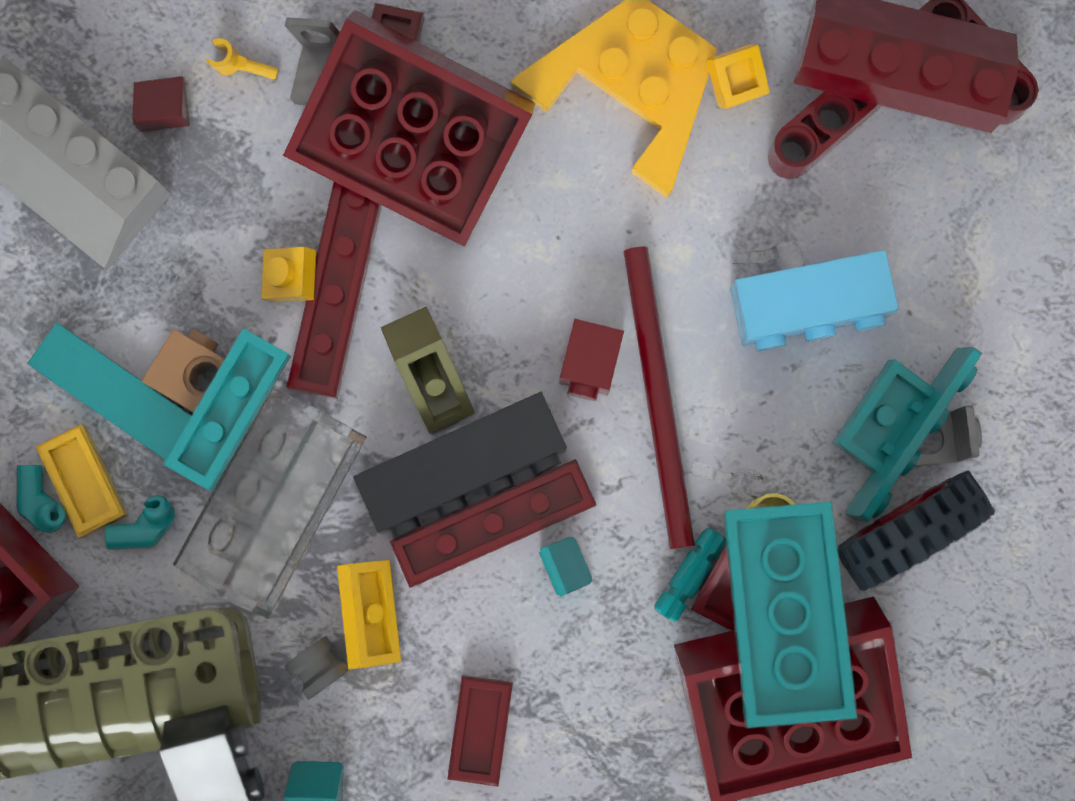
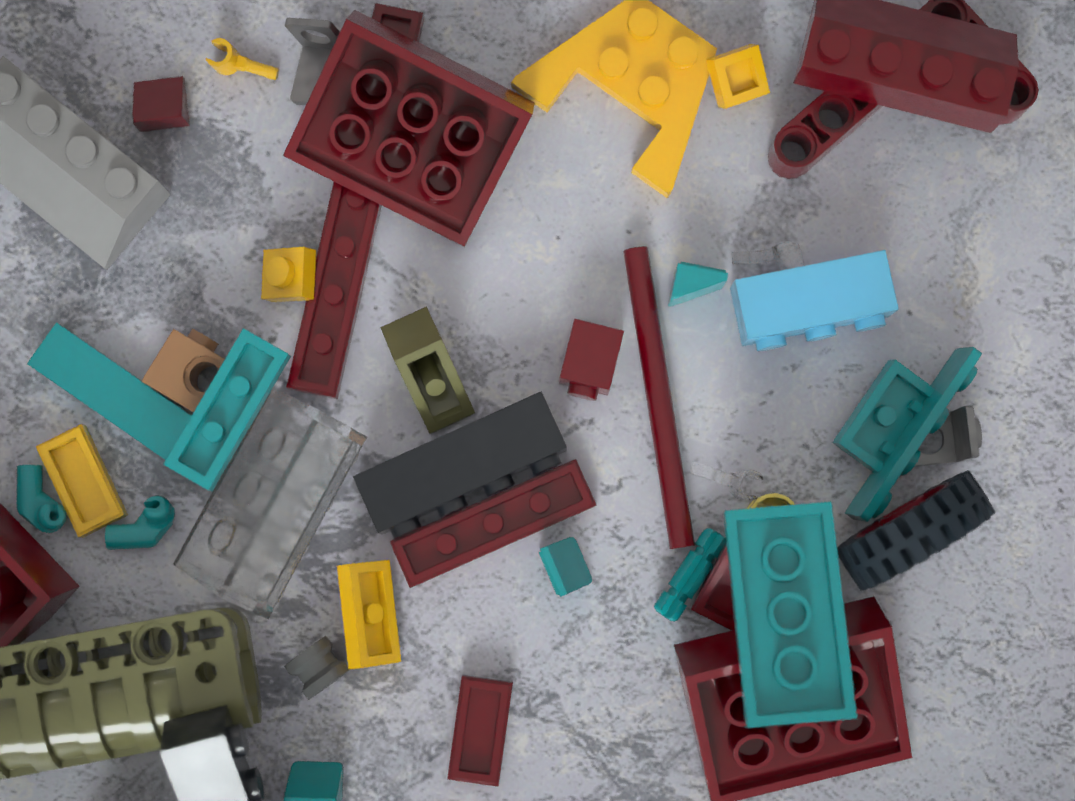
(695, 281): none -> teal slope

